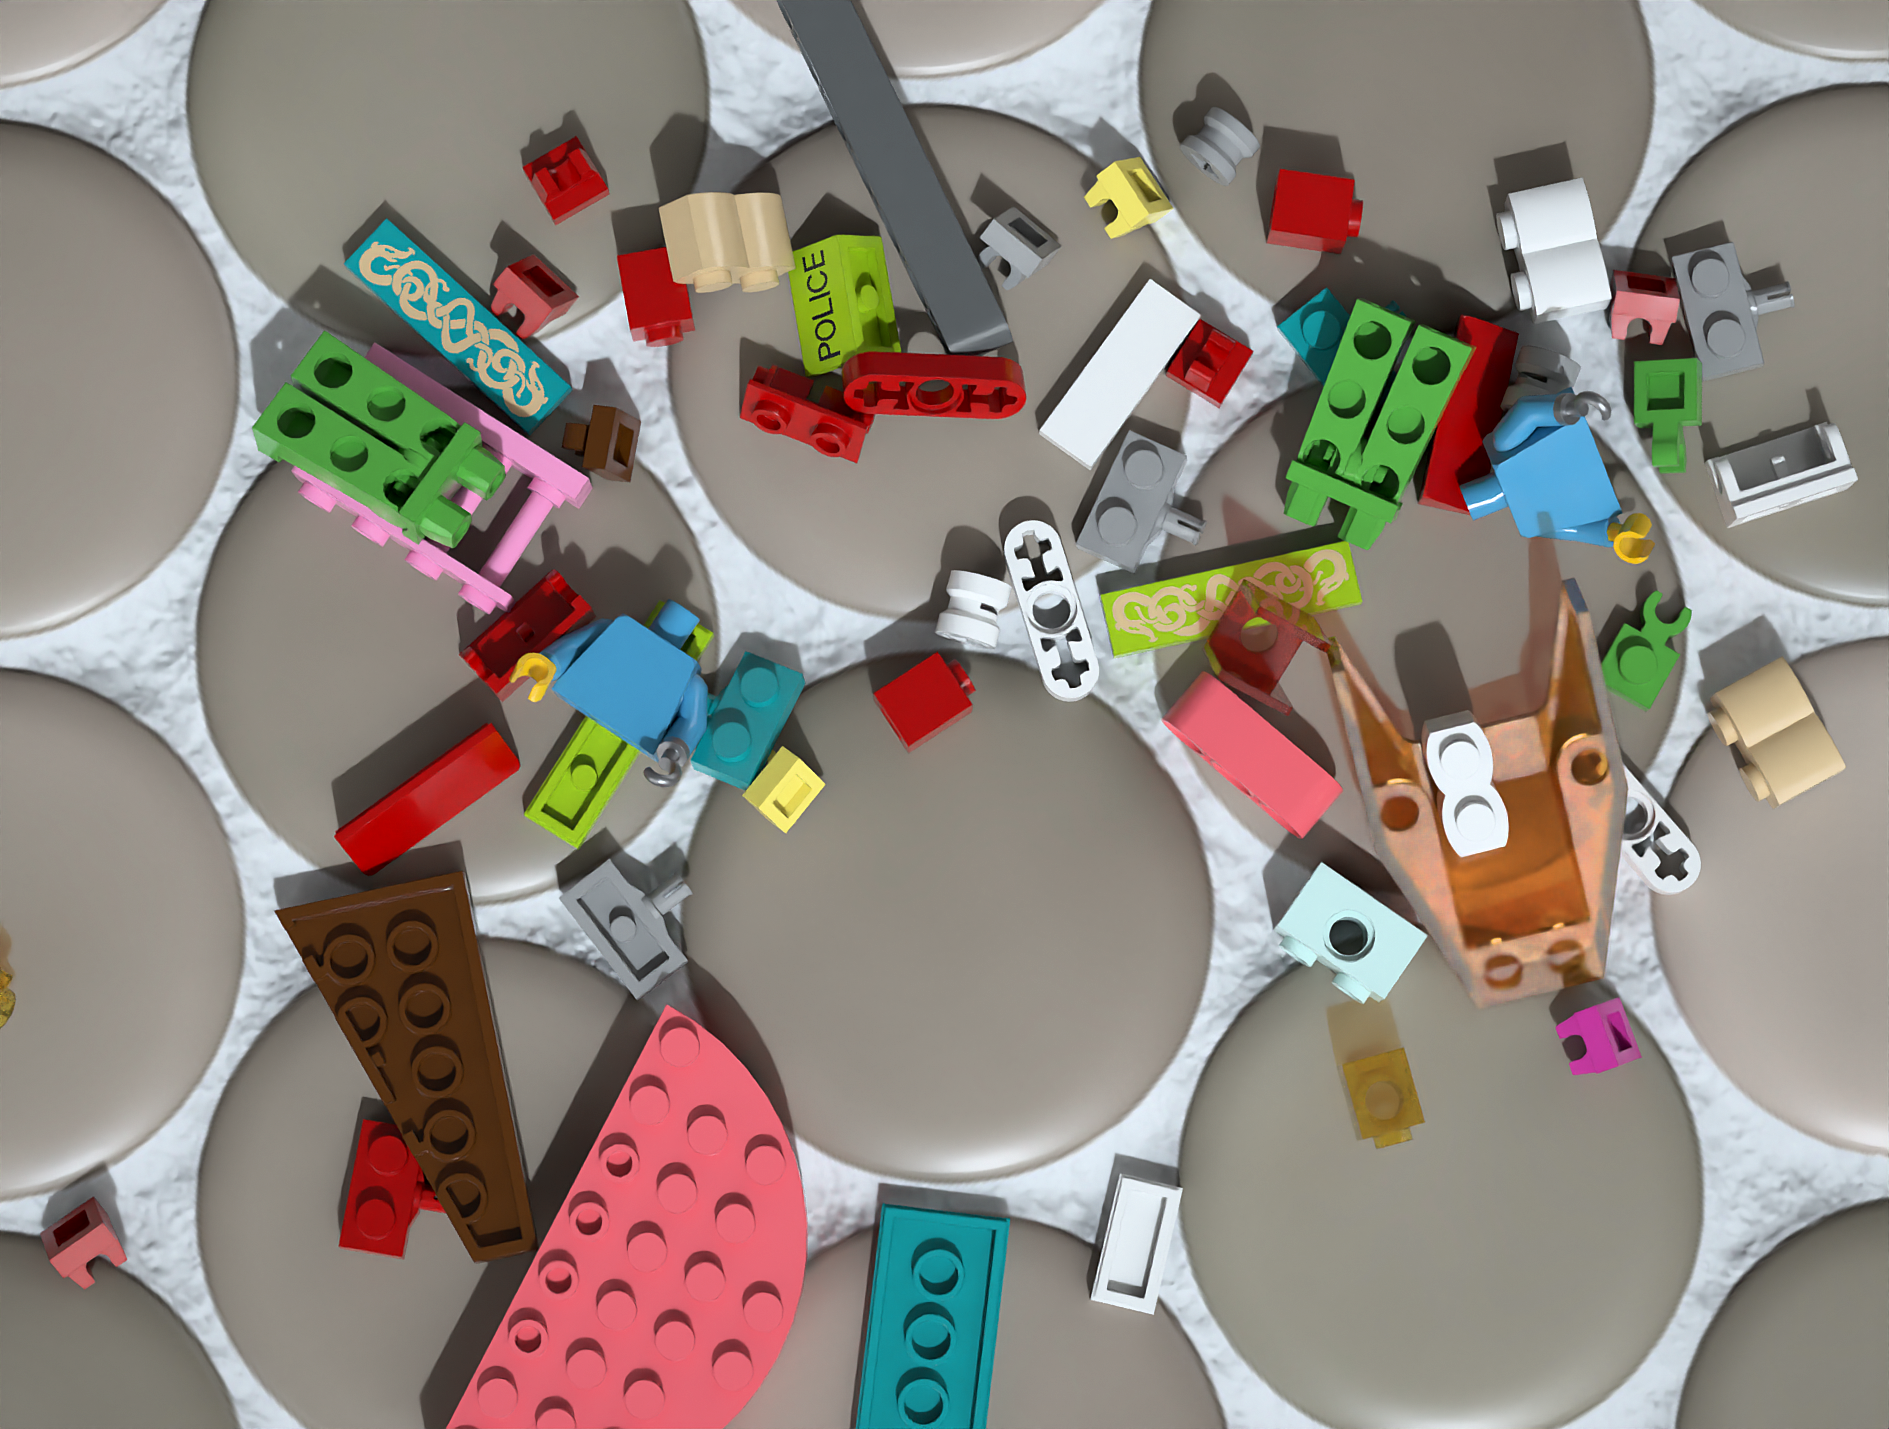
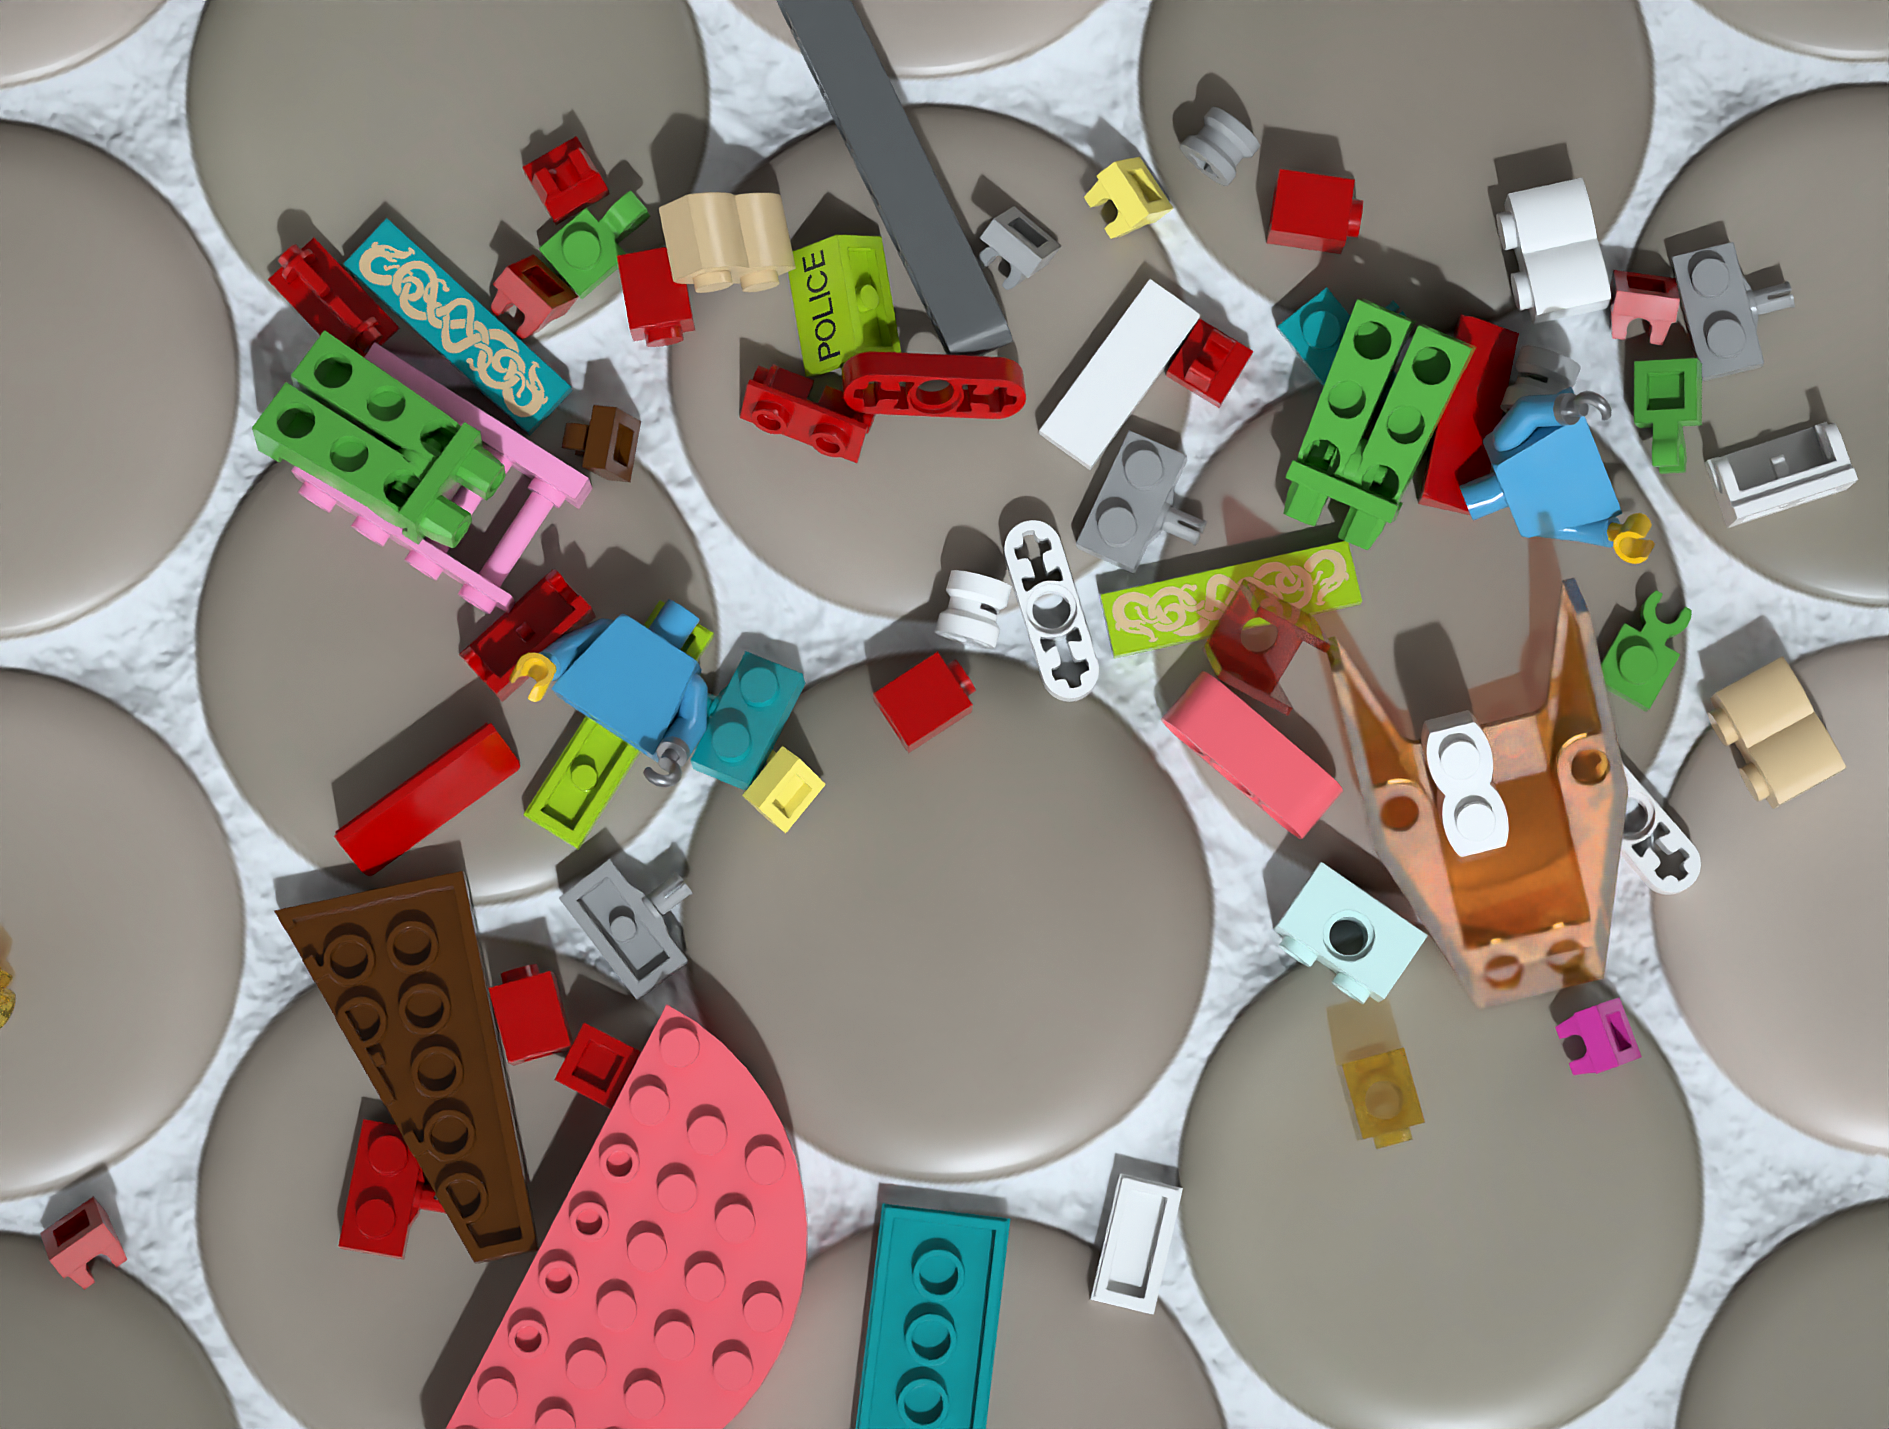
(331, 298): none -> red hinge
(530, 1014): none -> red brick
(588, 248): none -> bright green plate
(597, 1065): none -> red tile

